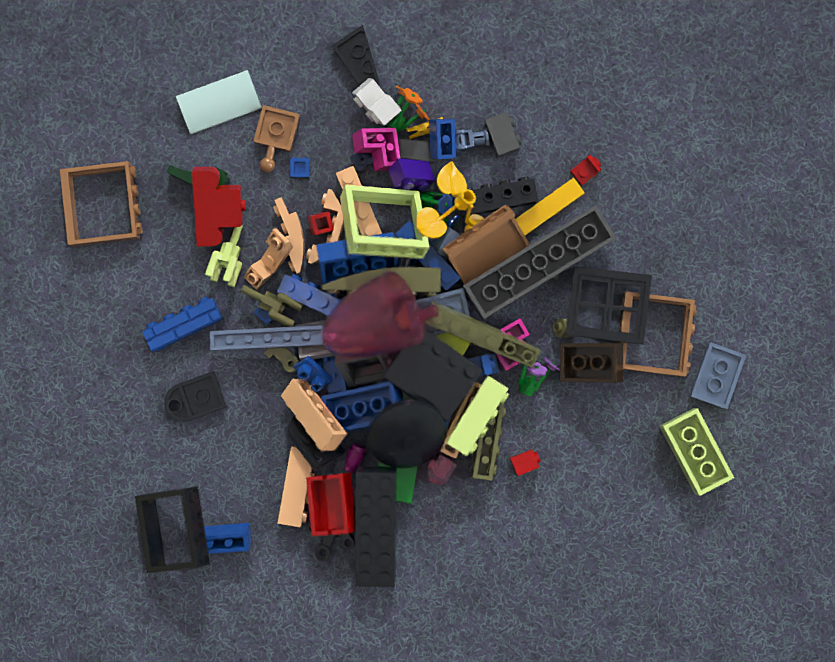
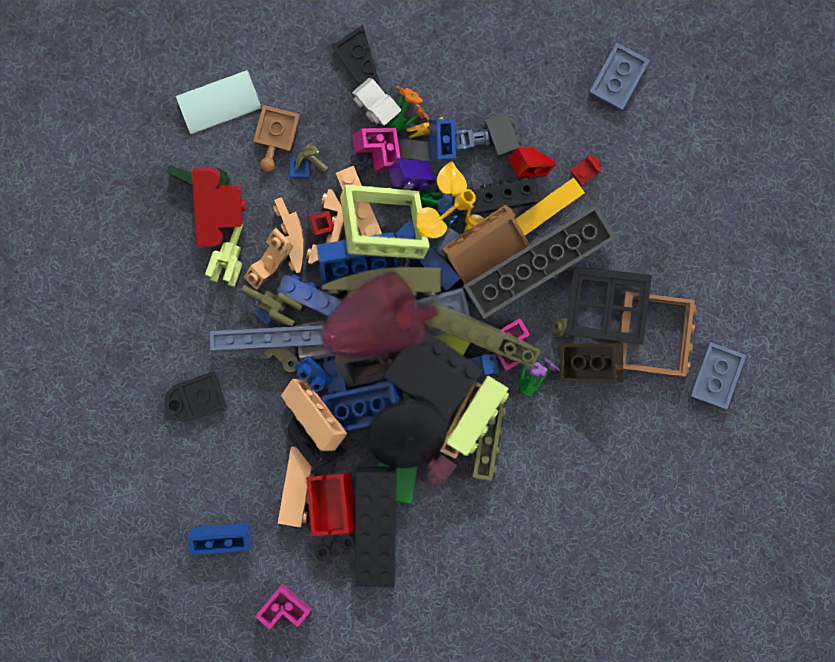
(70, 206): medium nougat window -> none
(151, 532): black window -> none
(183, 324): blue brick -> none
(284, 603): none -> dark pink brick
(309, 152): none -> olive plant
(355, 455): magenta cone -> none
(525, 462): red brick -> none
(530, 162): none -> red slope
(619, 76): none -> sand blue plate
(696, 451): yellowish green brick -> none

